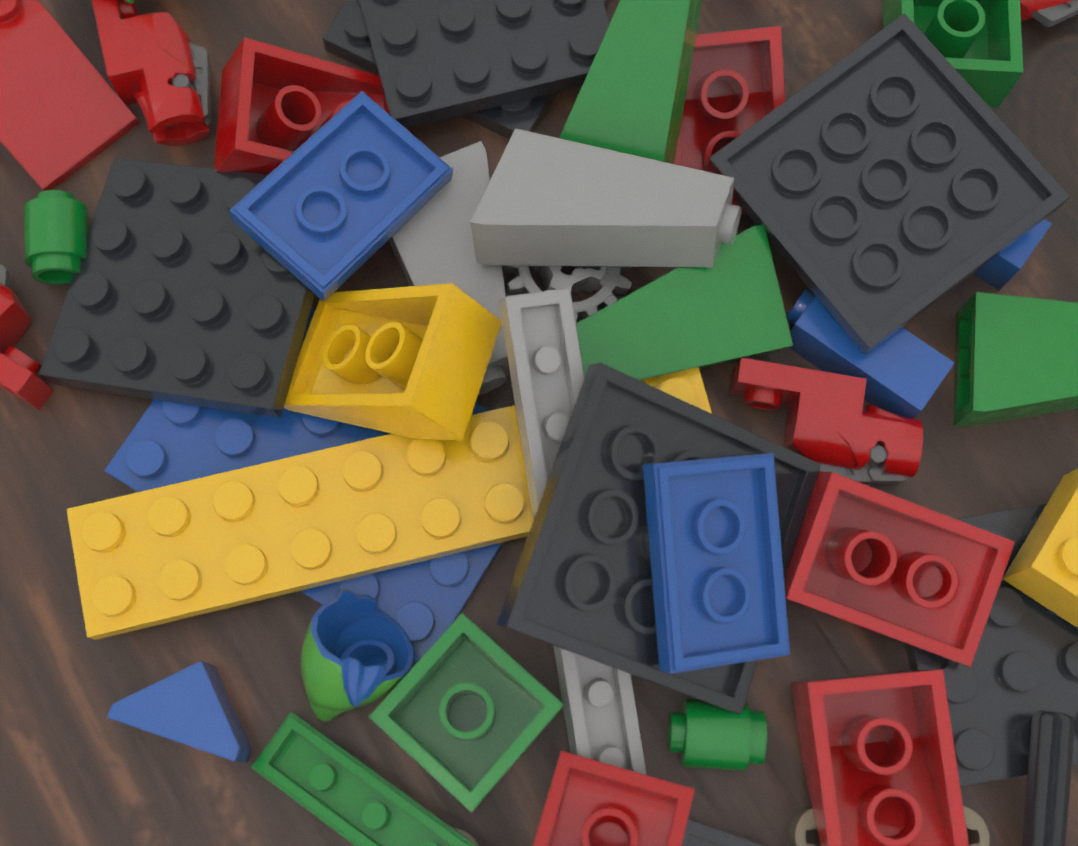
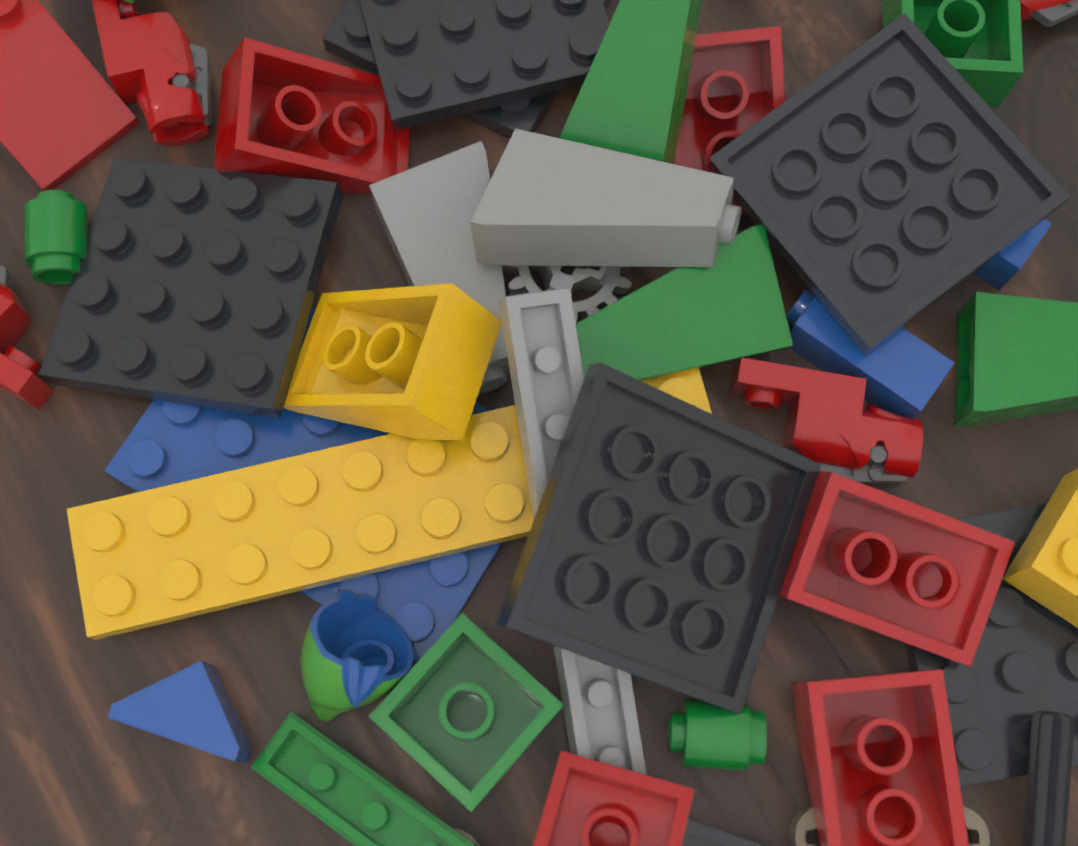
(341, 195): blue tile -> none
(716, 561): blue tile -> none

